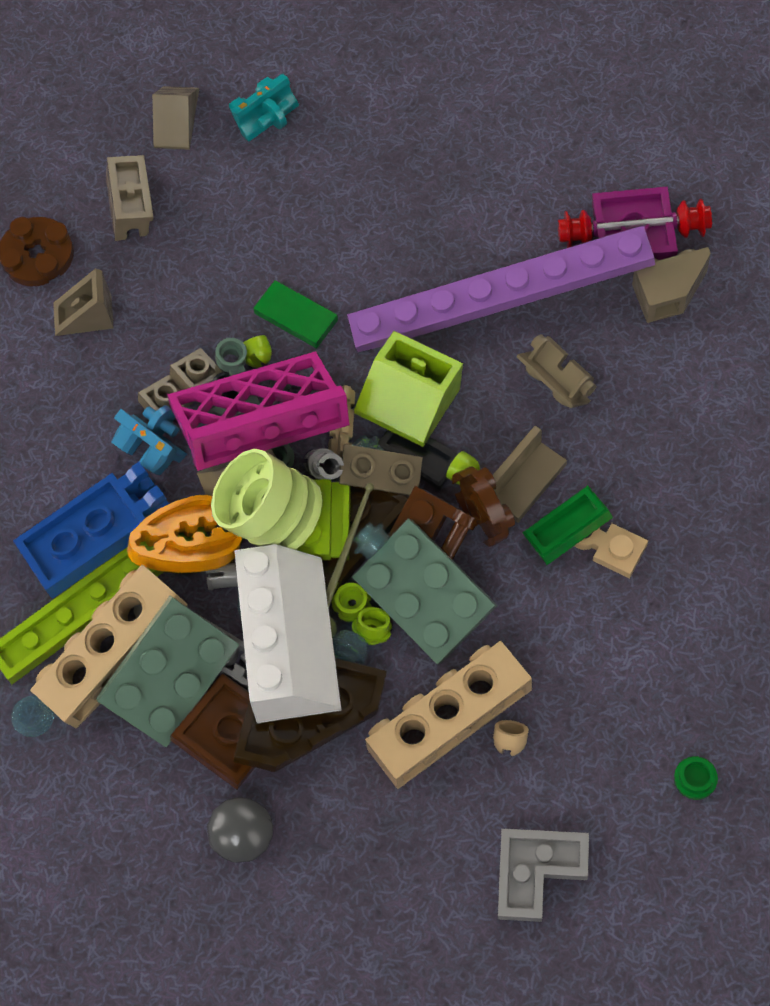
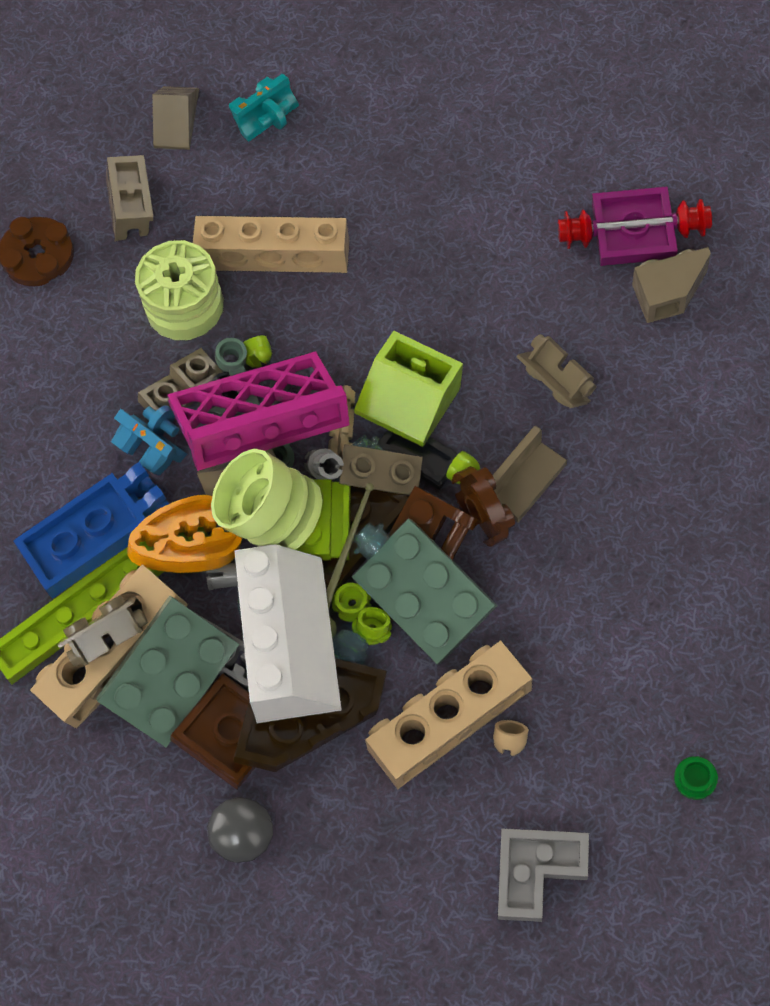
(31, 717): clear light blue plate -> none
(84, 306): dark tan slope -> none
(87, 638): none -> dark tan hinge
(179, 290): none -> yellowish green wheel
(274, 243): none -> tan brick
(295, 314): green tile -> none
(503, 288): medium lavender plate -> none
(567, 525): green tile -> none
(615, 549): tan plate -> none

